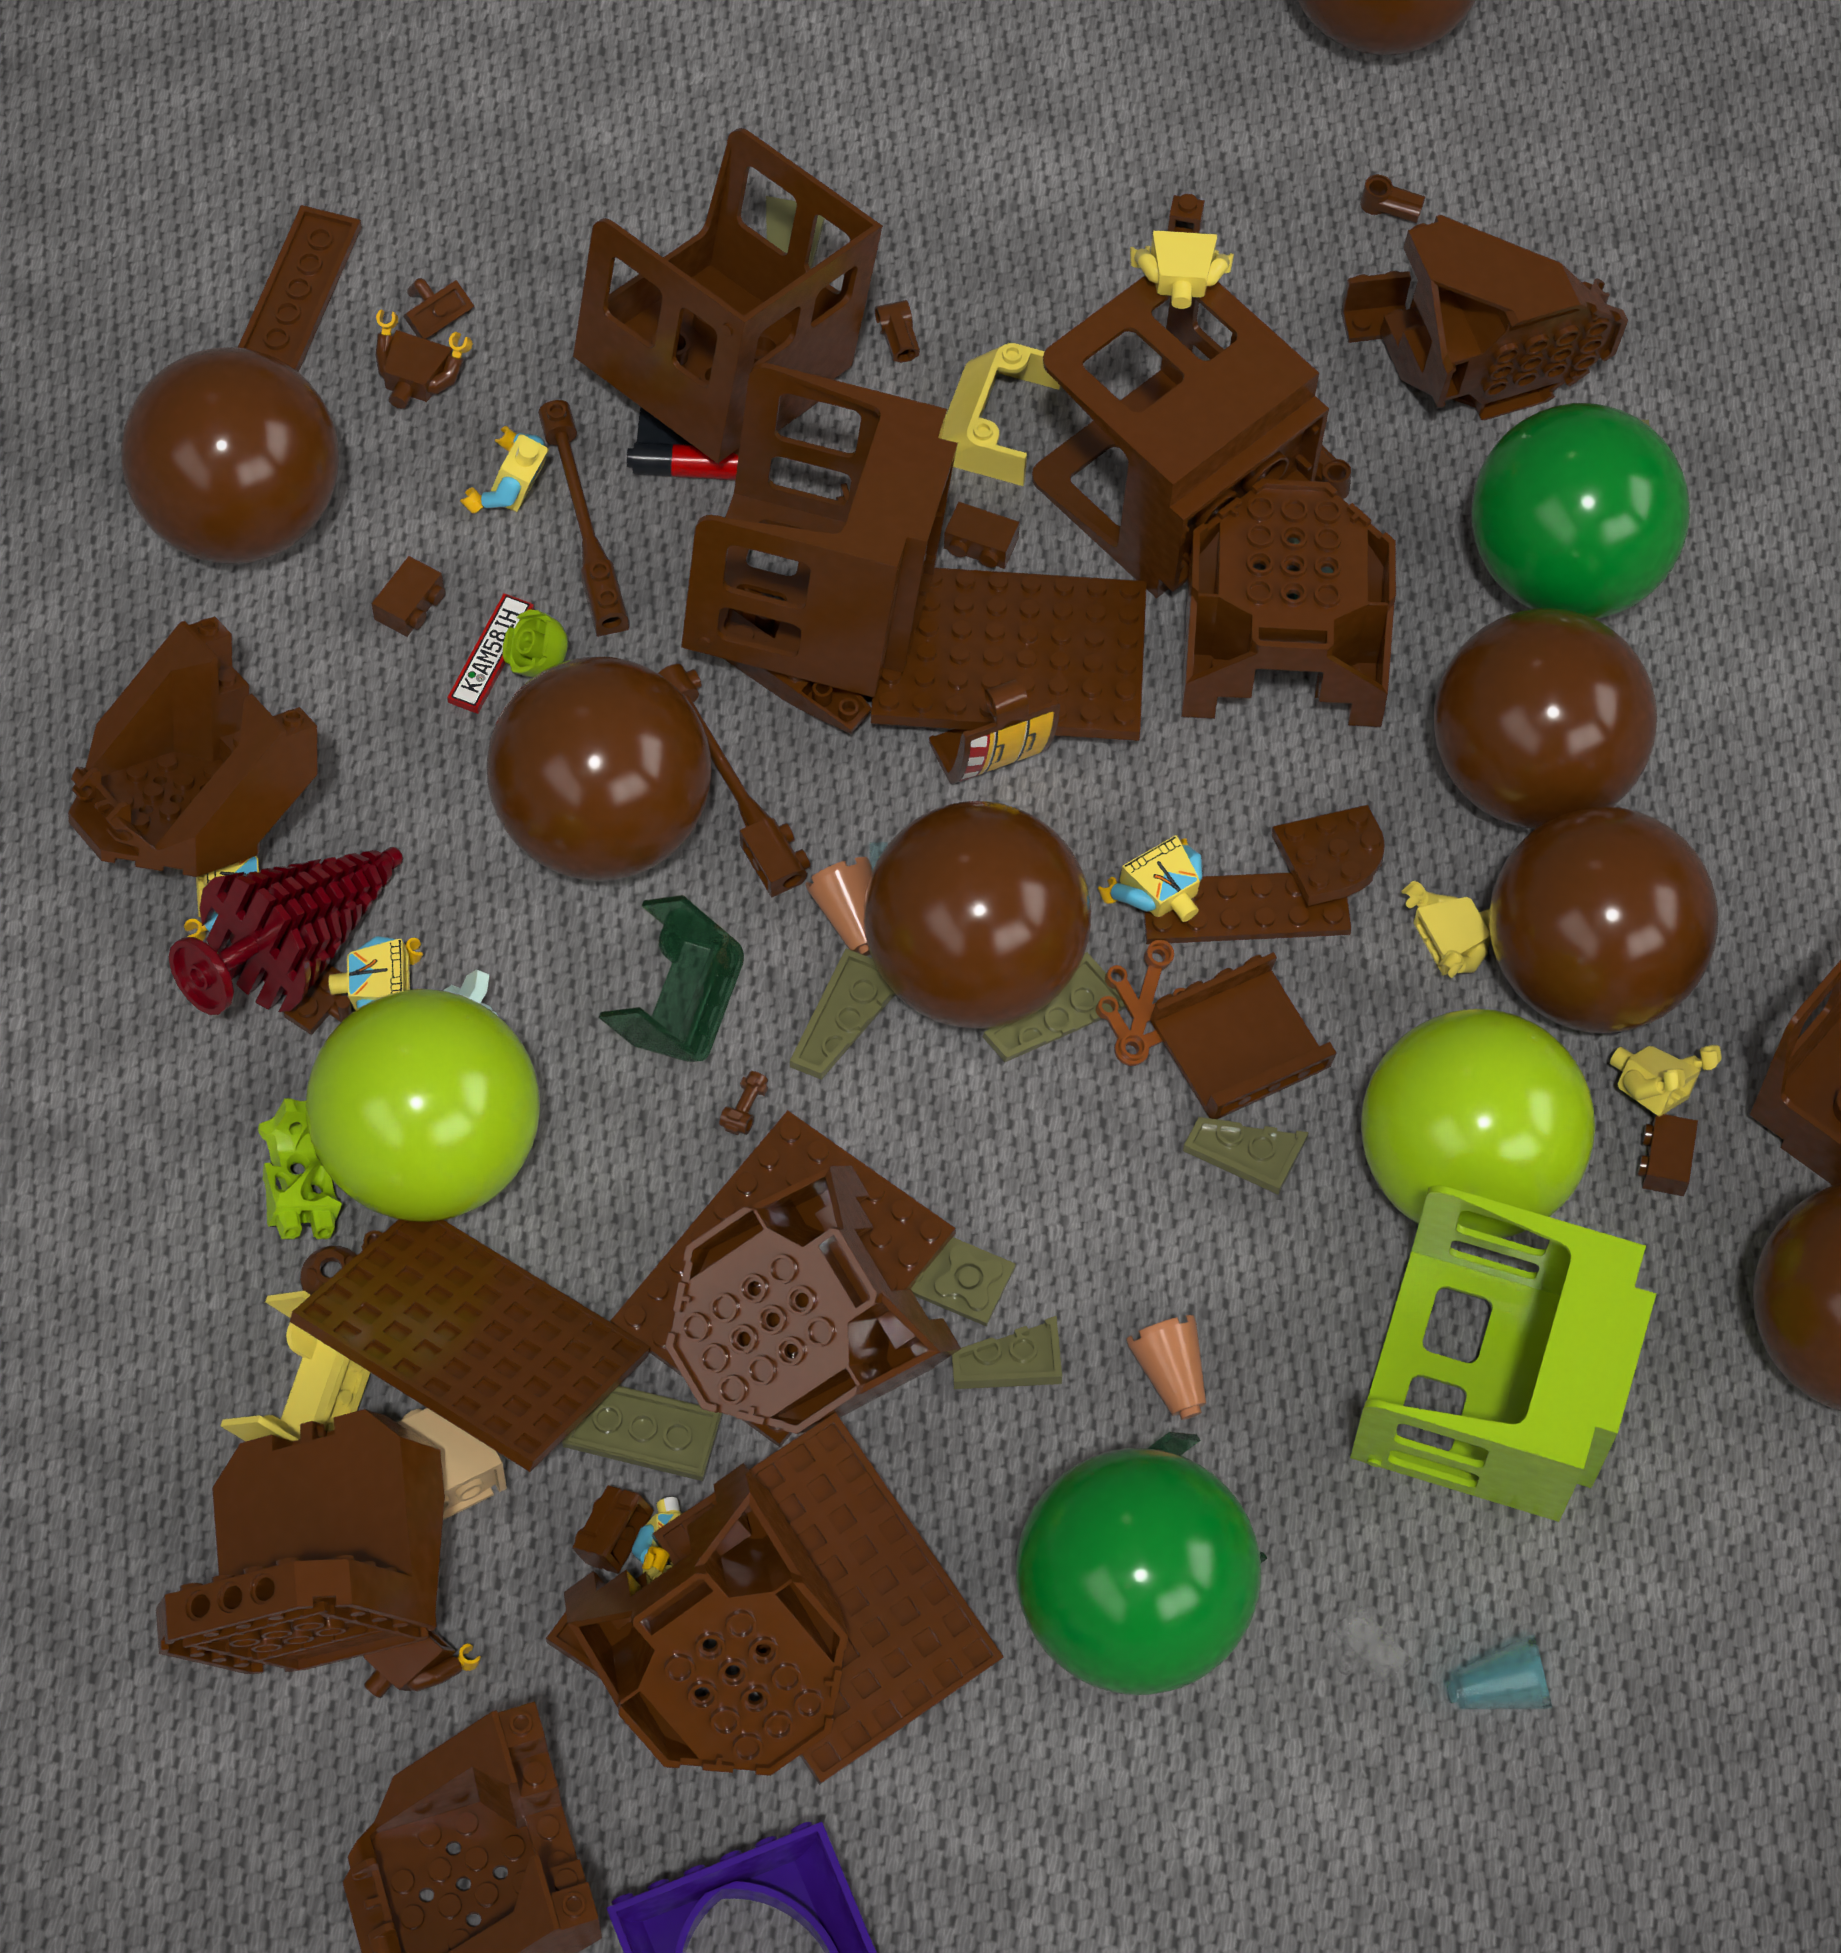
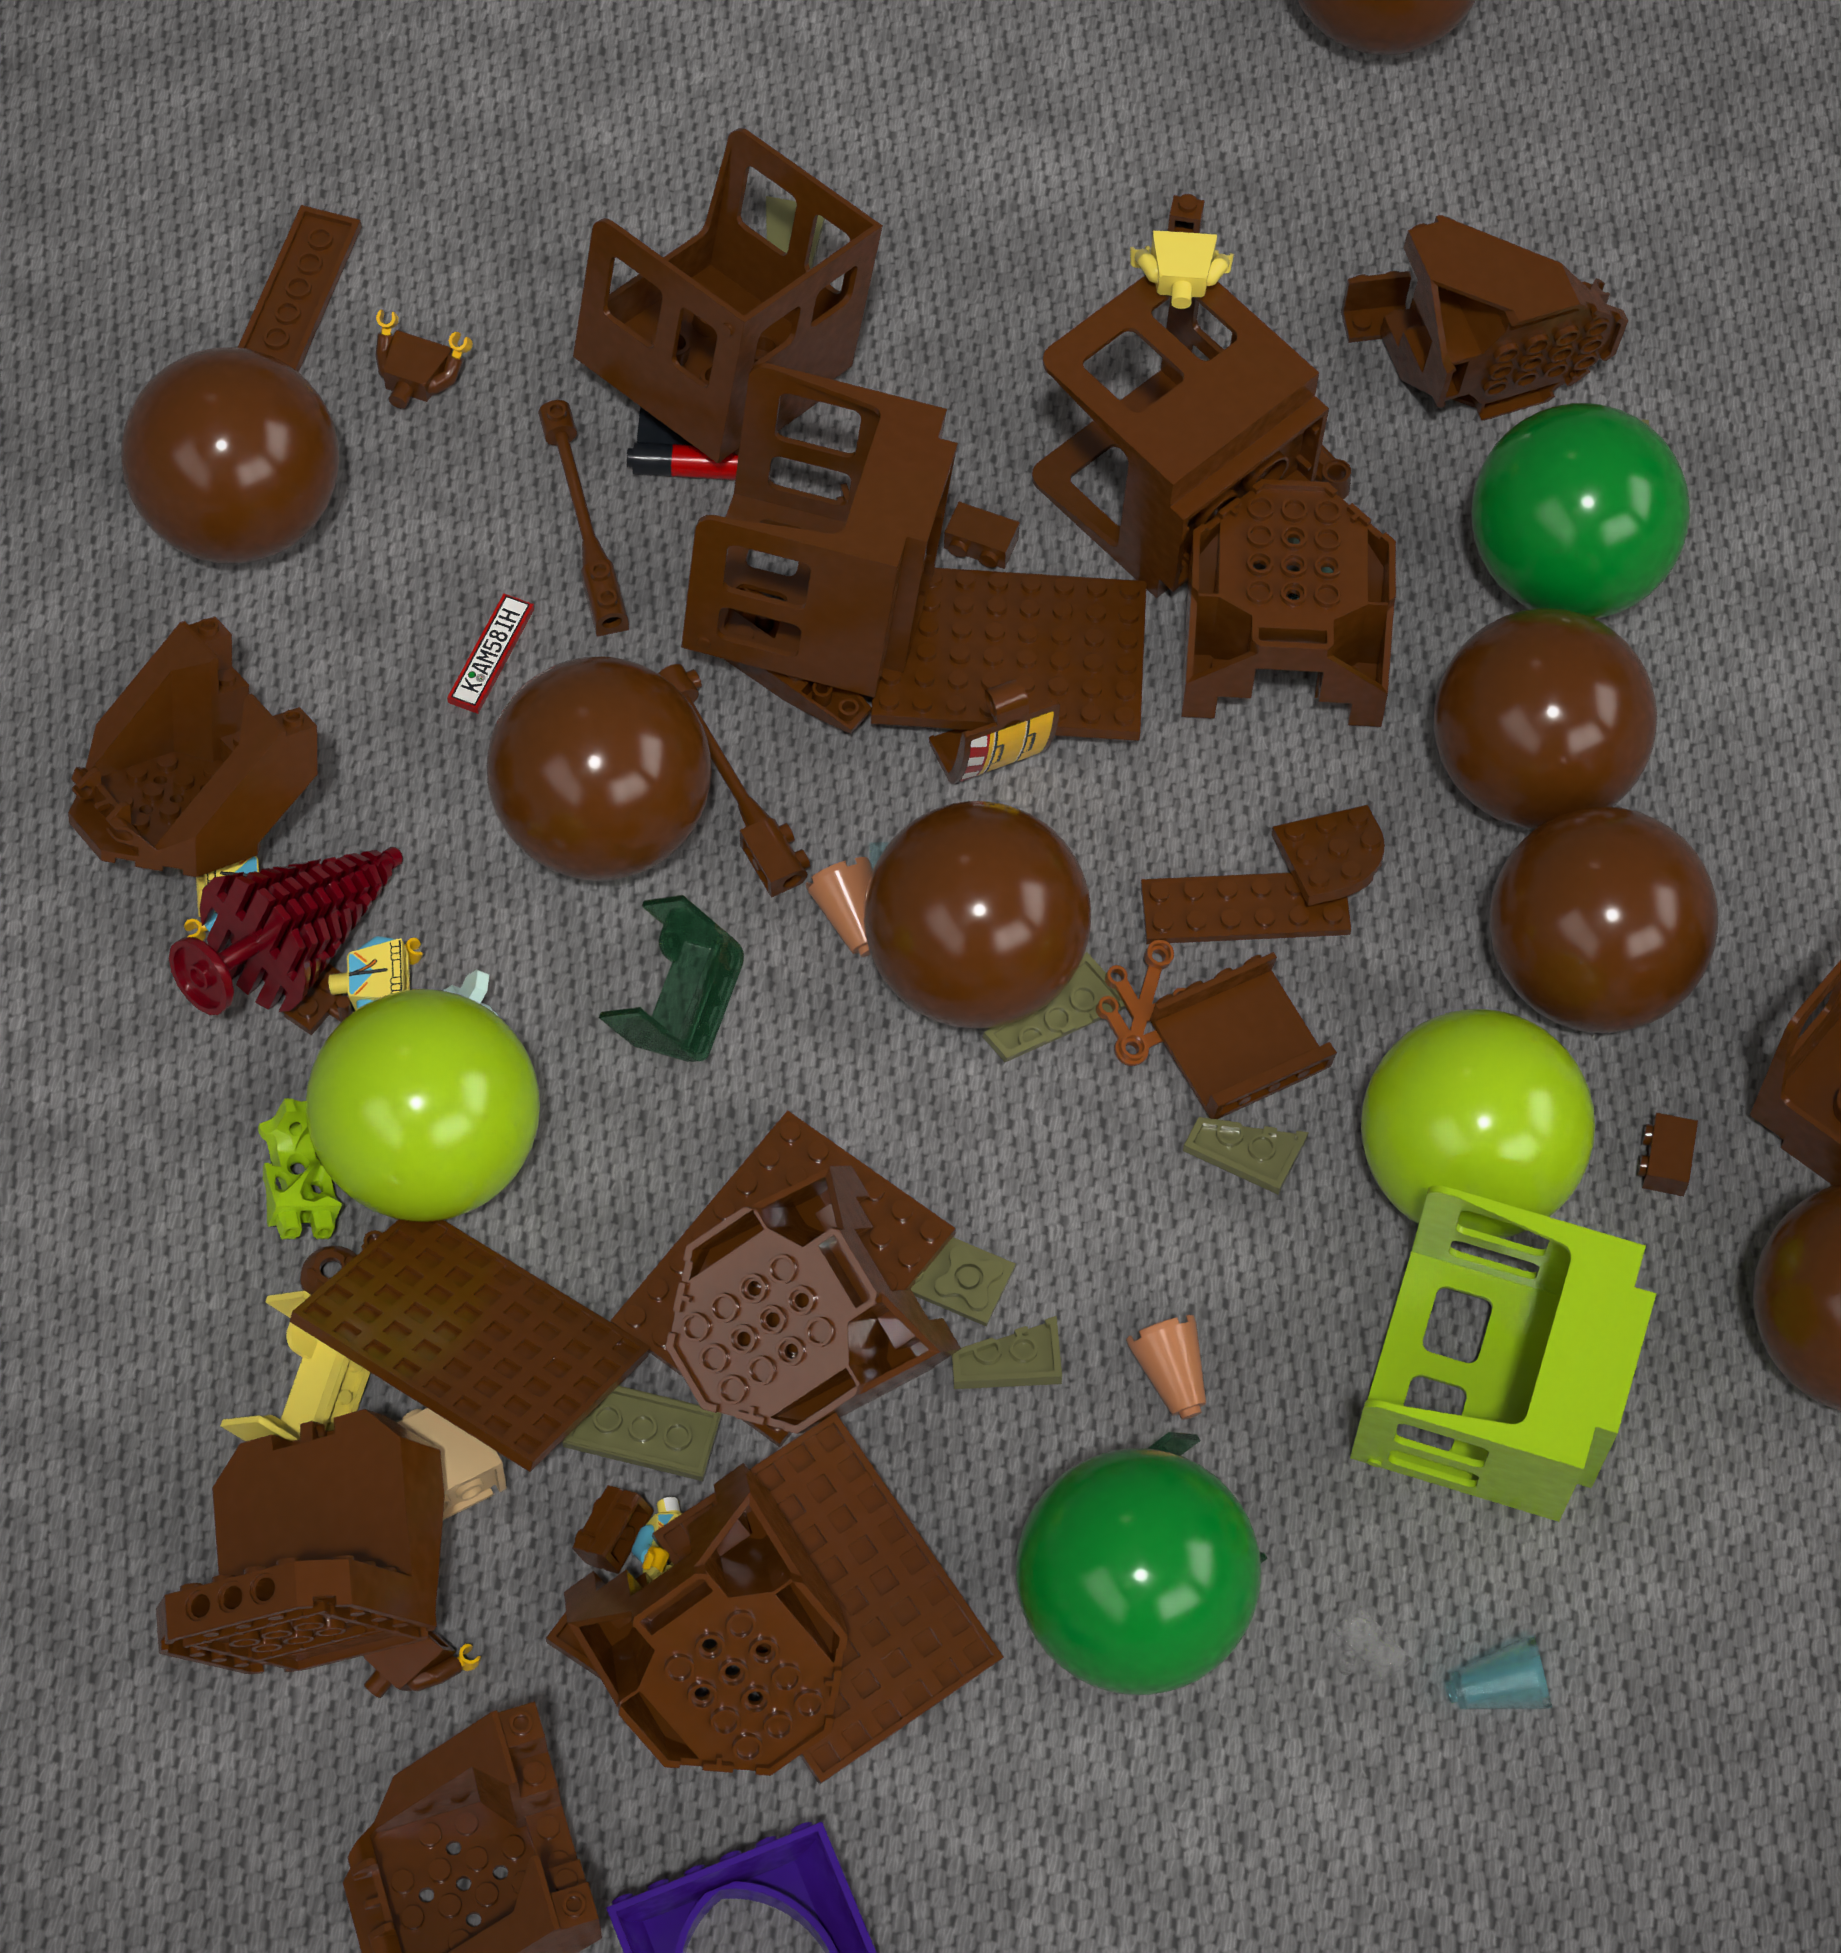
(408, 596): reddish brown brick -> none
(436, 309): reddish brown plate -> none
(516, 474): torso -> none
(534, 643): lime cylinder -> none
(738, 1119): reddish brown bar -> none
(844, 1011): olive wing -> none
(898, 330): reddish brown piece -> none
(978, 437): light yellow windscreen -> none
(1159, 880): torso -> none
(1382, 196): reddish brown piece -> none
(1450, 929): light yellow torso -> none
(1659, 1078): light yellow torso -> none

